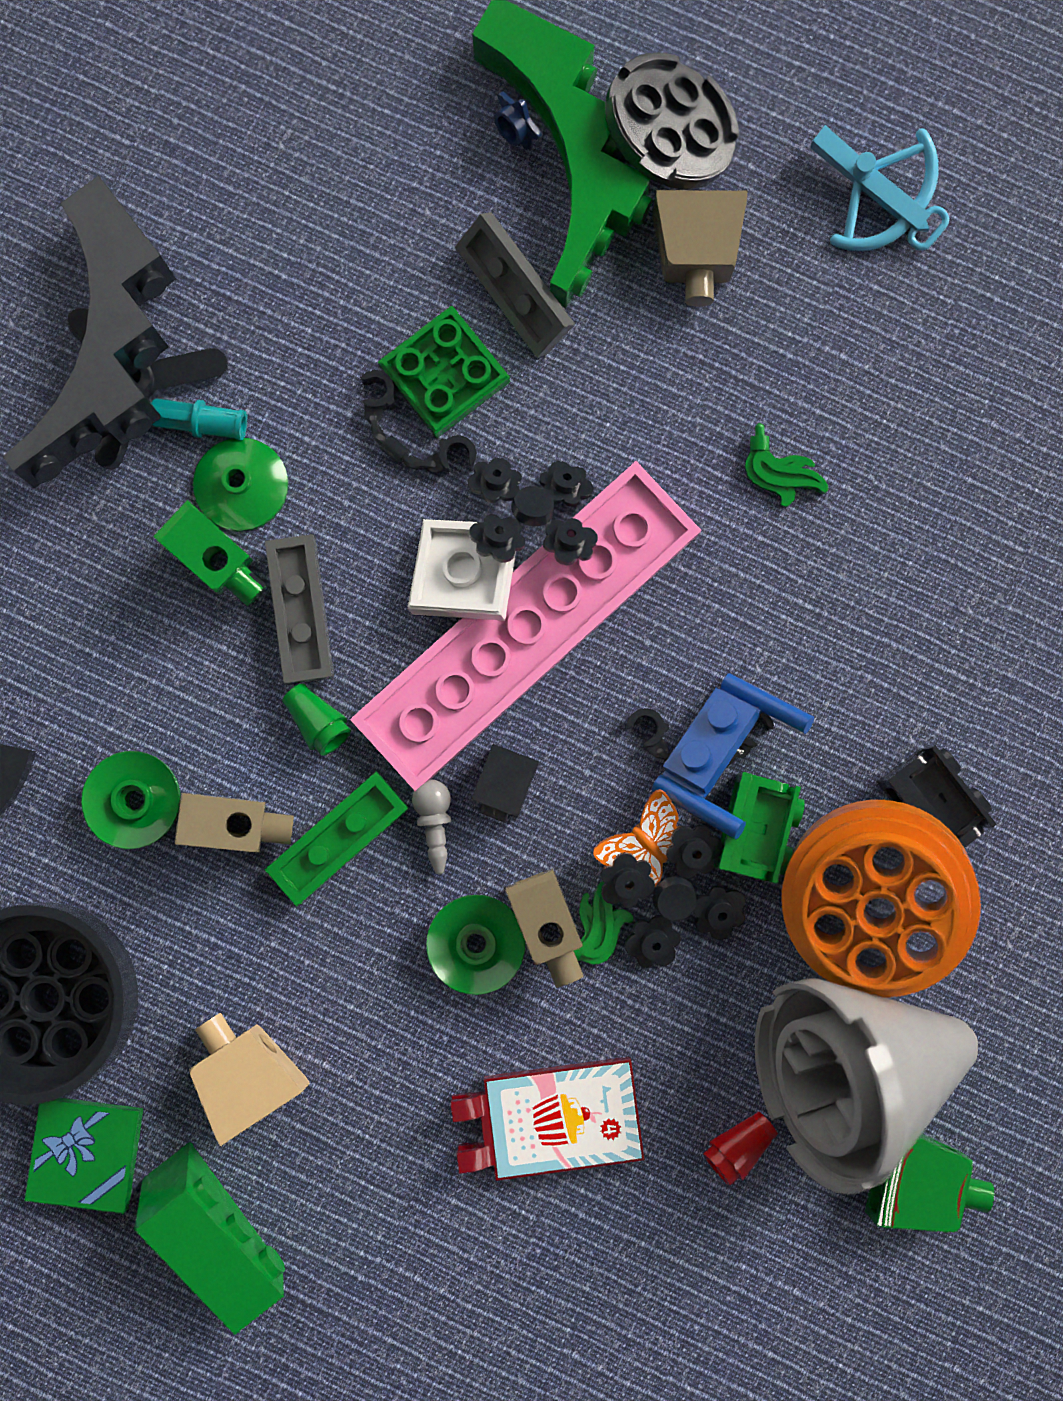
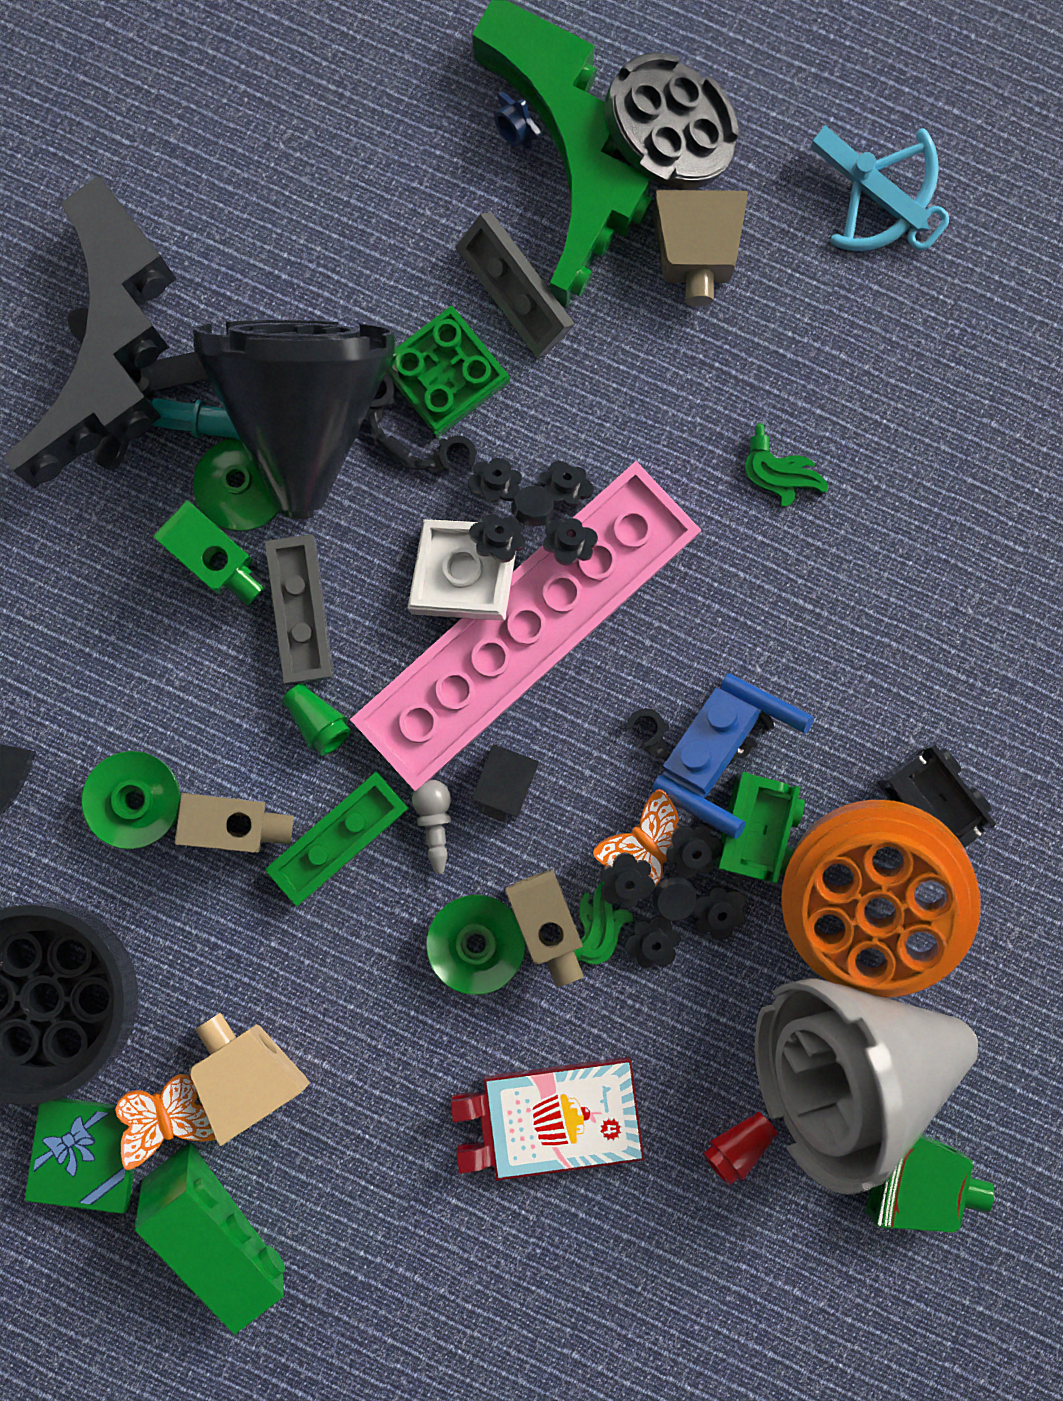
(160, 1118): none -> animal
(296, 397): none -> black cone

